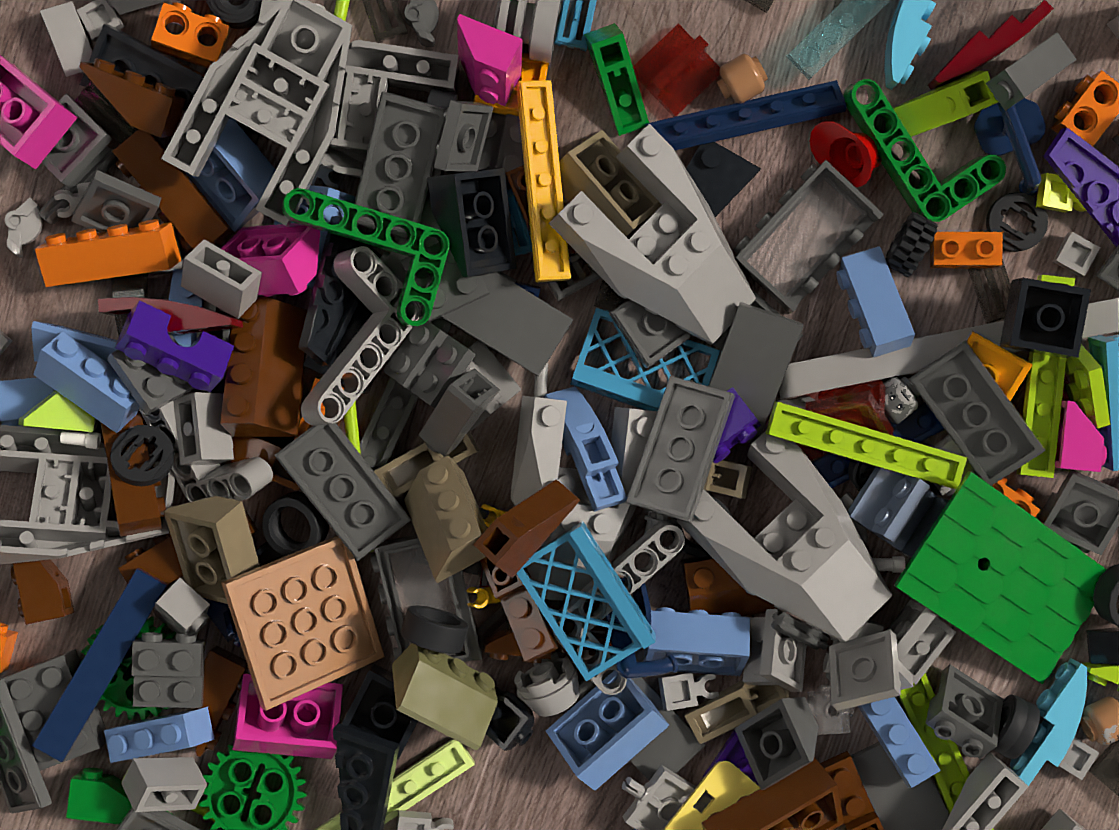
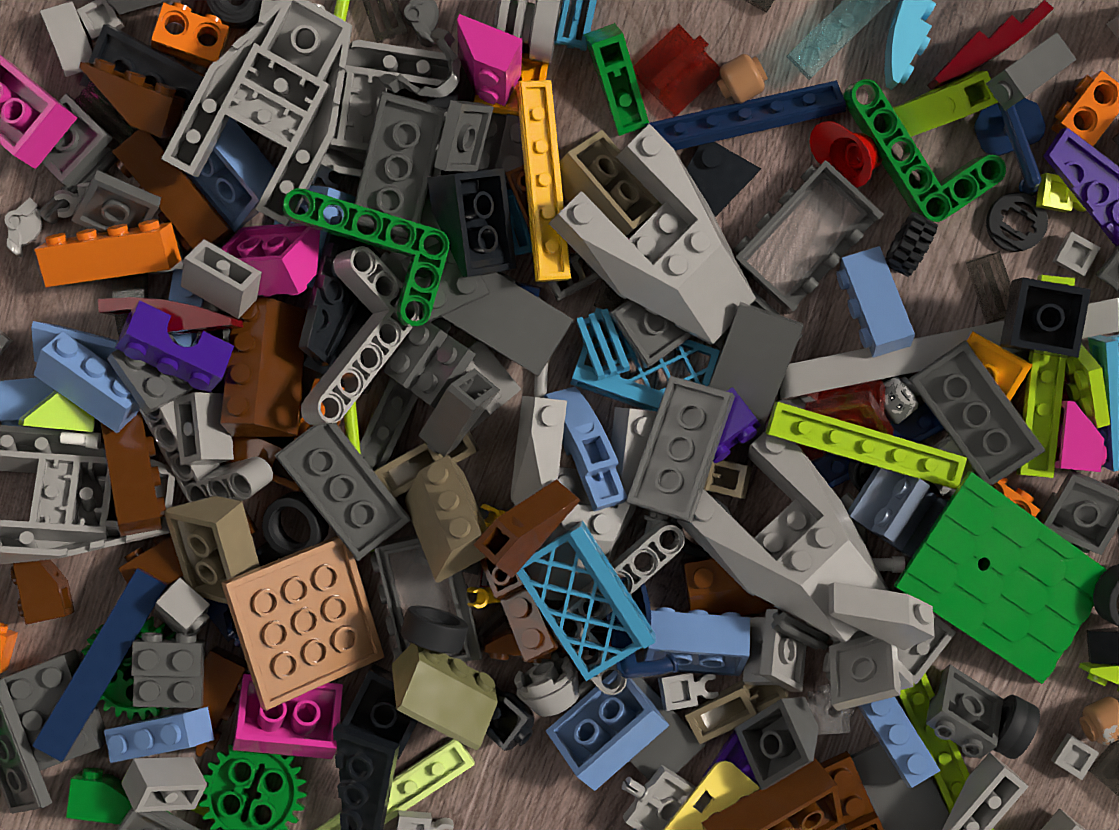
(142, 476): black piece -> none
(444, 41): none -> dark grey helmet
(594, 320): none -> dark azure tile
(883, 614): none -> light grey slope
(966, 250): orange brick -> none
(1062, 712): medium azure slope -> none

